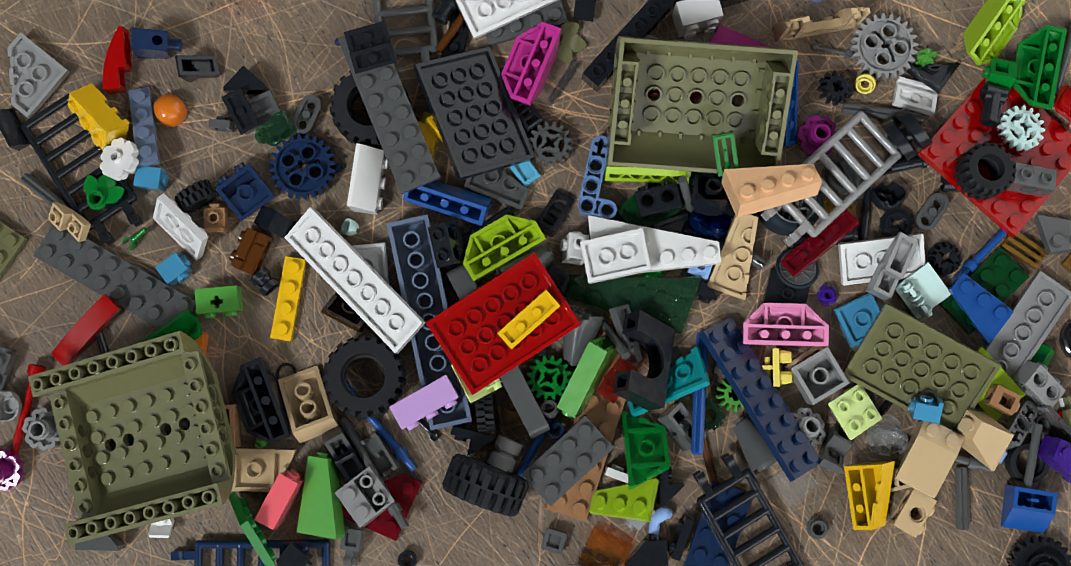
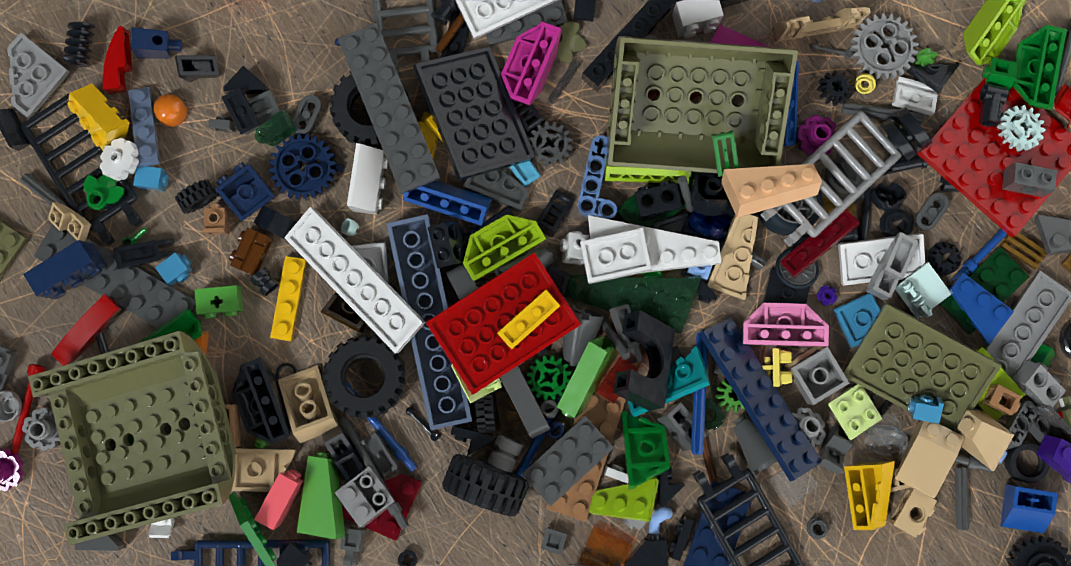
(65, 270): none -> dark blue brick
(77, 43): none -> black piece
(142, 253): none -> black hinge
(180, 226): white plate -> none
(370, 47): black slope -> none
(425, 403): lavender brick -> none
(995, 160): black tyre -> none
(1032, 455): dark grey bar -> none

